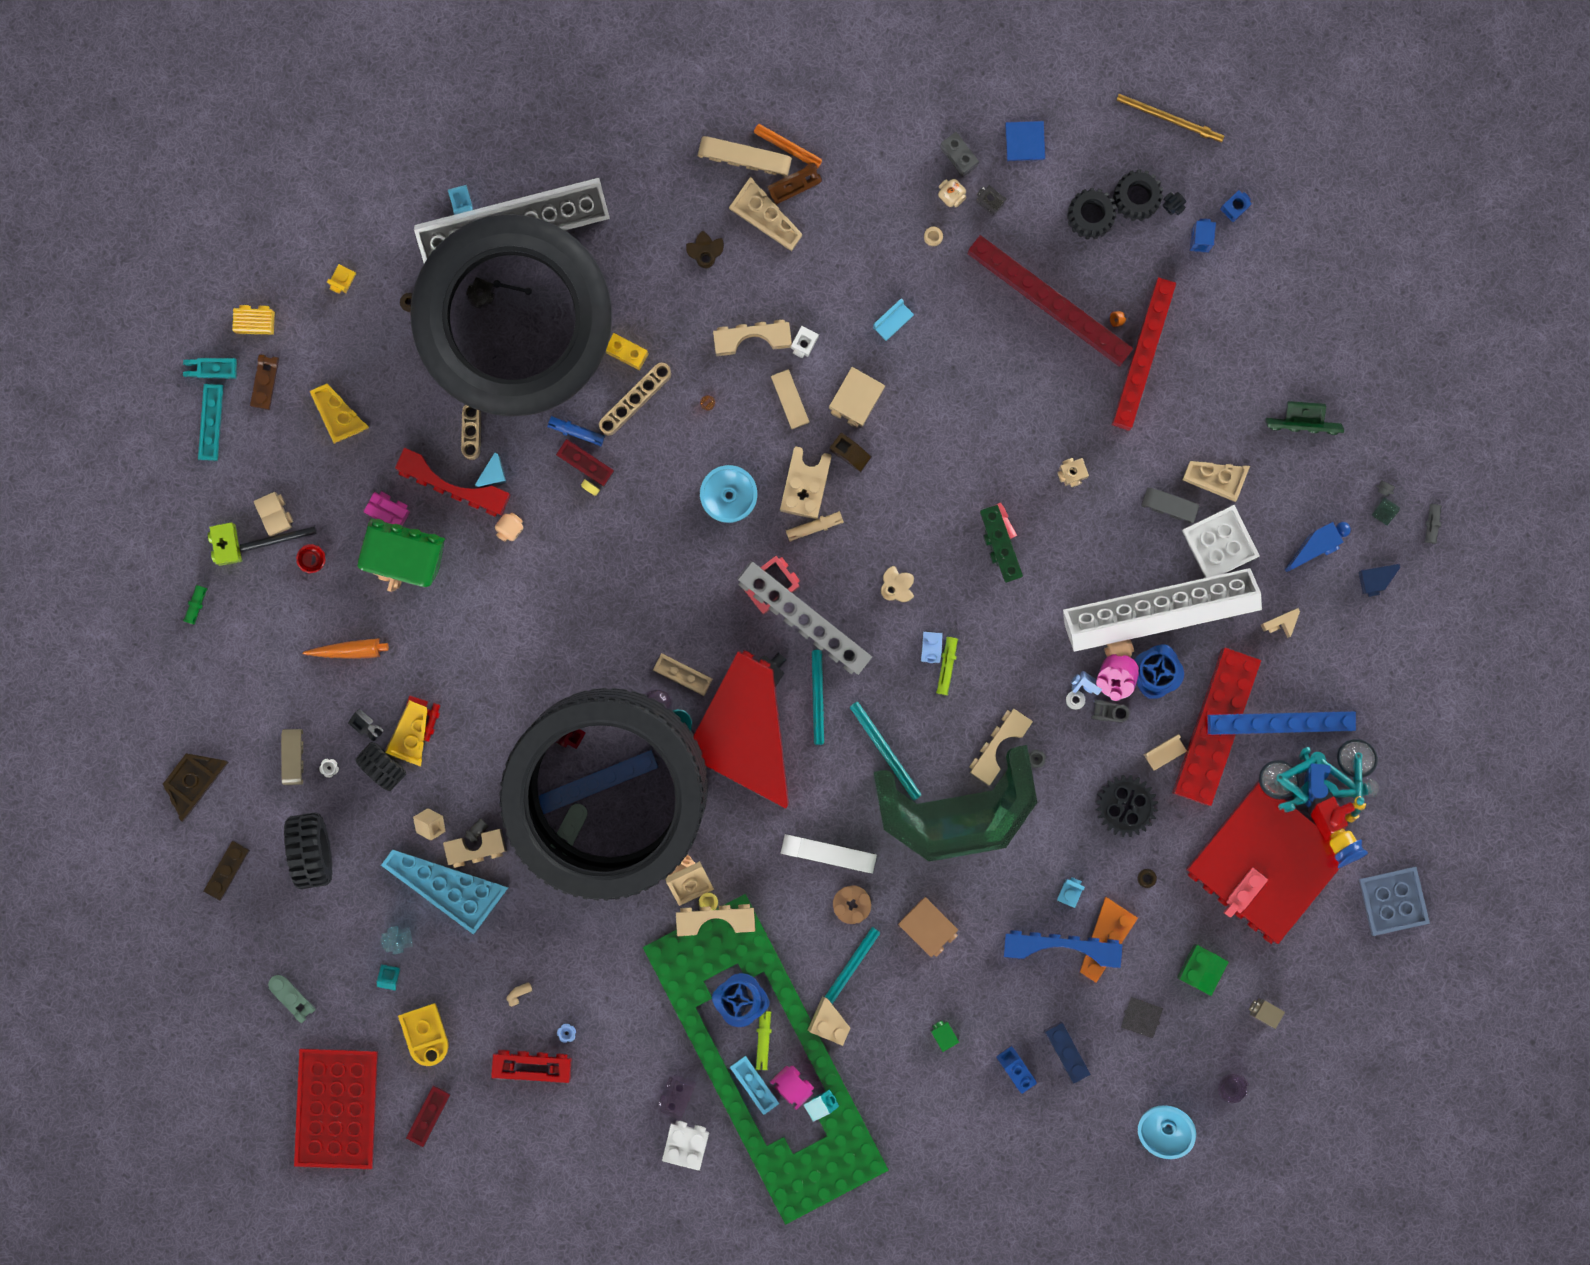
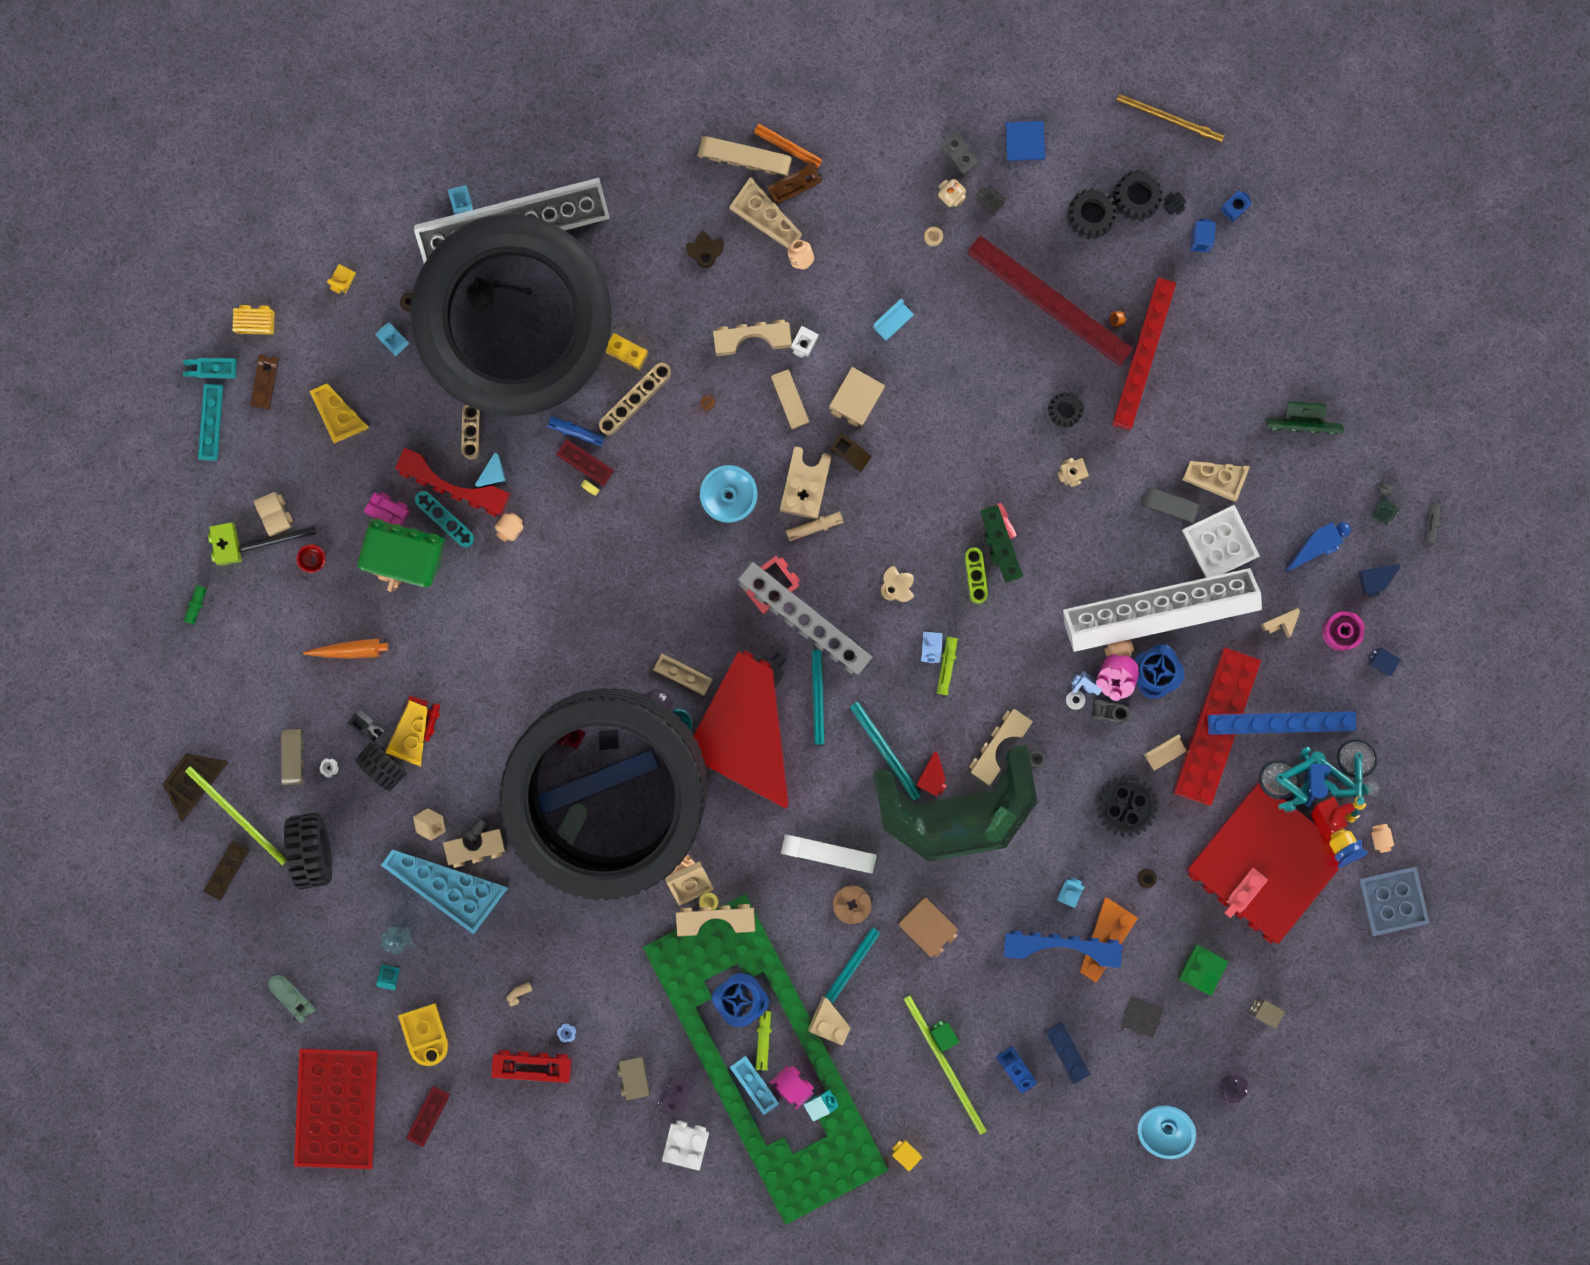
(236, 815): none -> lime piece
(392, 339): none -> medium azure bracket
(446, 517): none -> teal beam
(608, 740): none -> black slope
(634, 1078): none -> dark tan brick
(800, 254): none -> light nougat head
(906, 1154): none -> yellow brick
(933, 777): none -> red slope
(945, 1065): none -> lime piece
(976, 566): none -> lime beam
(1065, 398): none -> black tyre
(1354, 631): none -> dark pink brick
(1382, 838): none -> light nougat brick
(1383, 661): none -> dark blue brick

